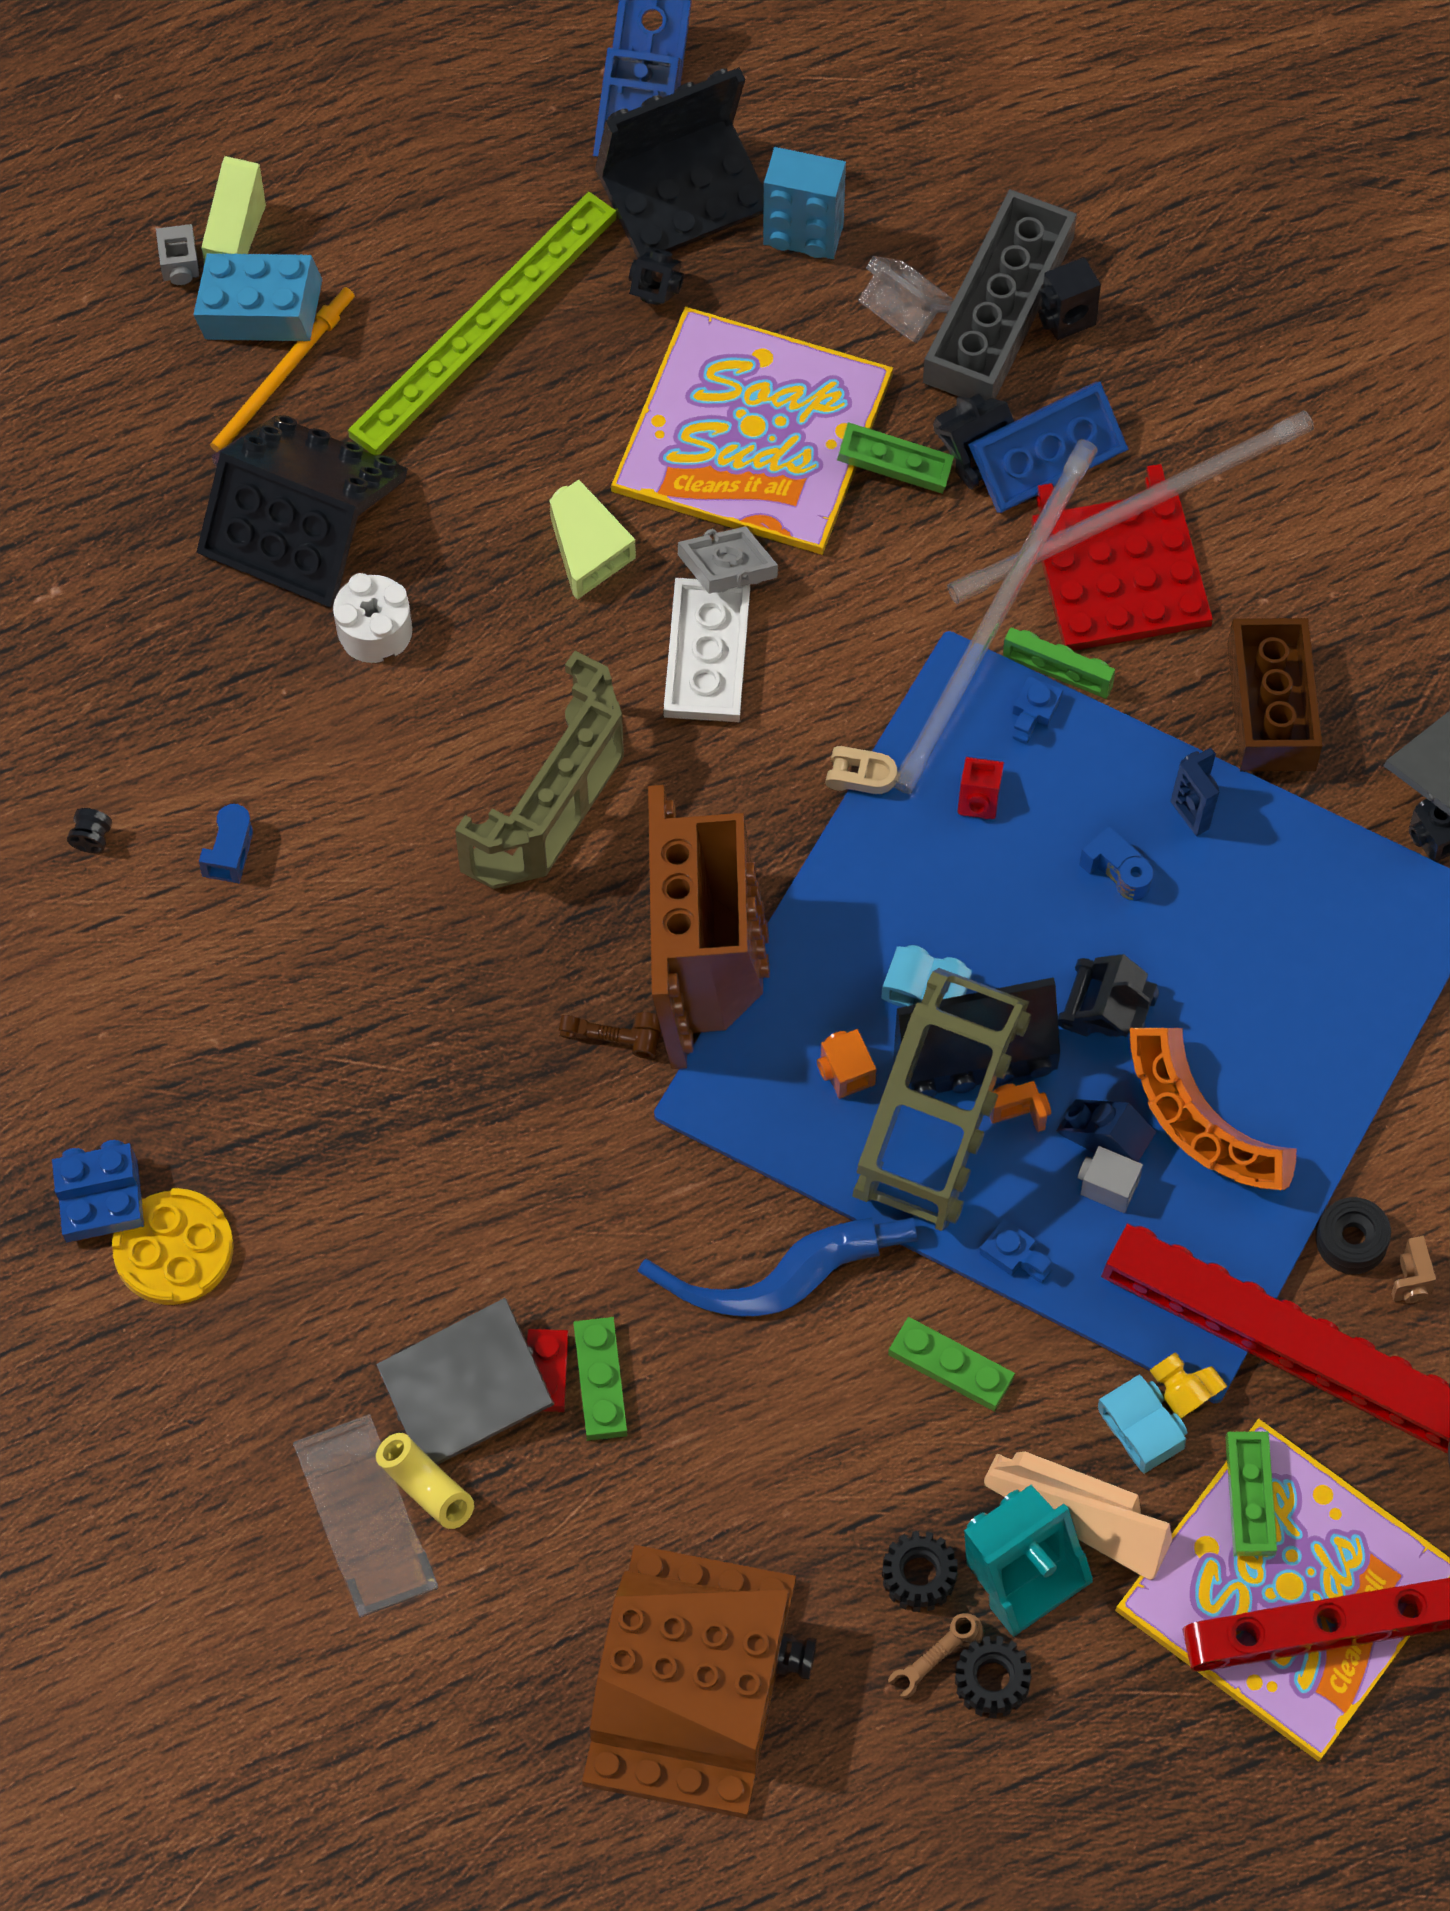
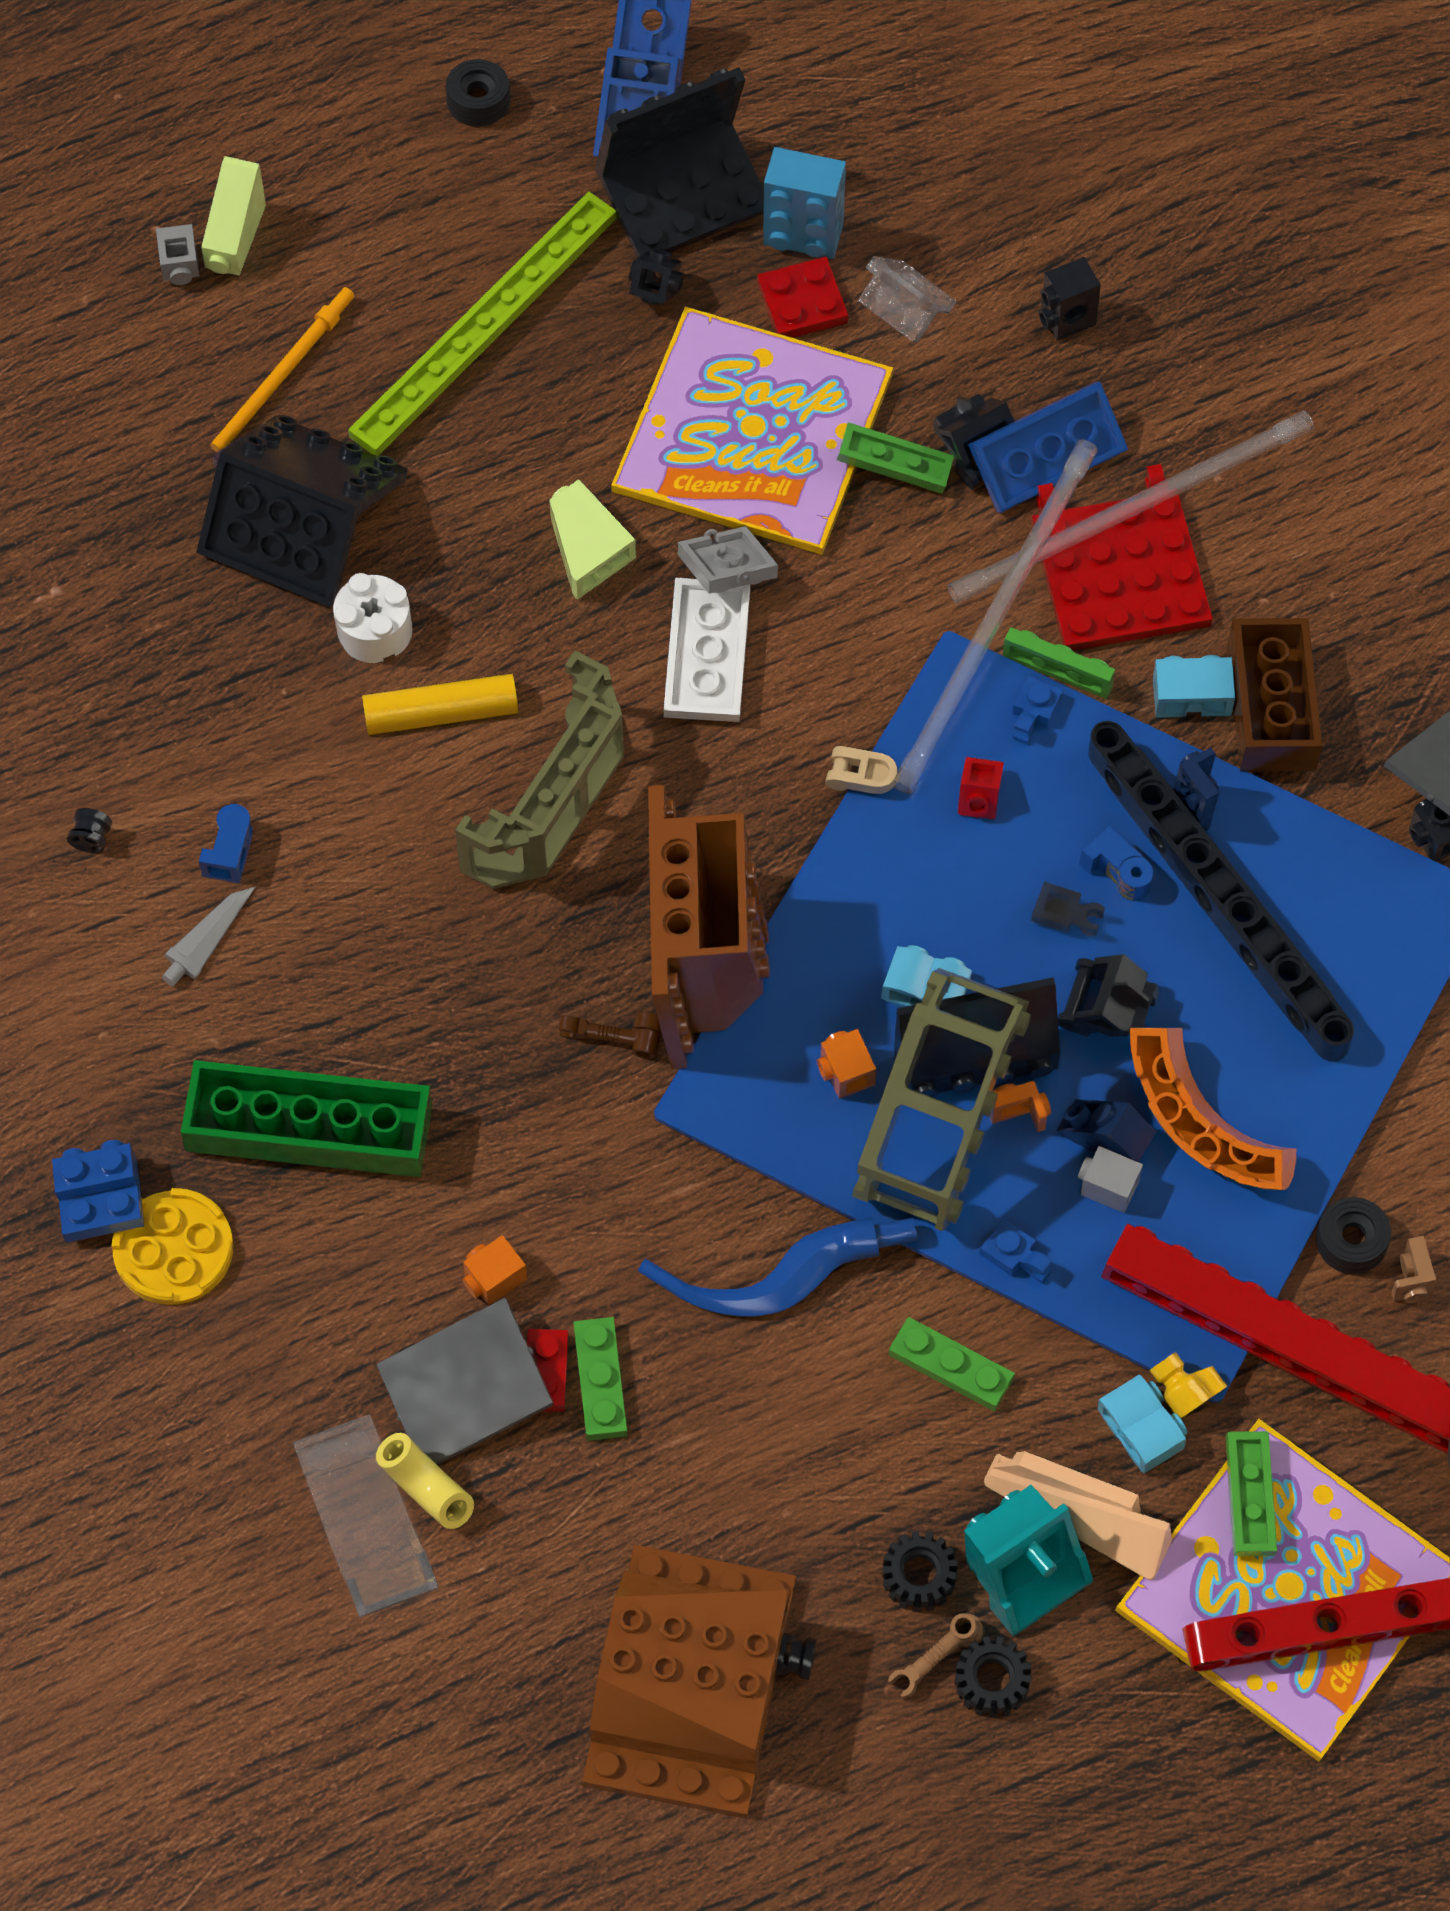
(197, 946): none -> light grey bar
(258, 297): dark azure brick -> none
(307, 1118): none -> green brick
(440, 704): none -> yellow brick
(477, 74): none -> black tyre
(493, 1270): none -> orange brick
(802, 298): none -> red plate
(999, 297): dark grey brick -> none
(1061, 908): none -> clear smoke plate
(1193, 686): none -> medium azure brick
(1220, 891): none -> black beam

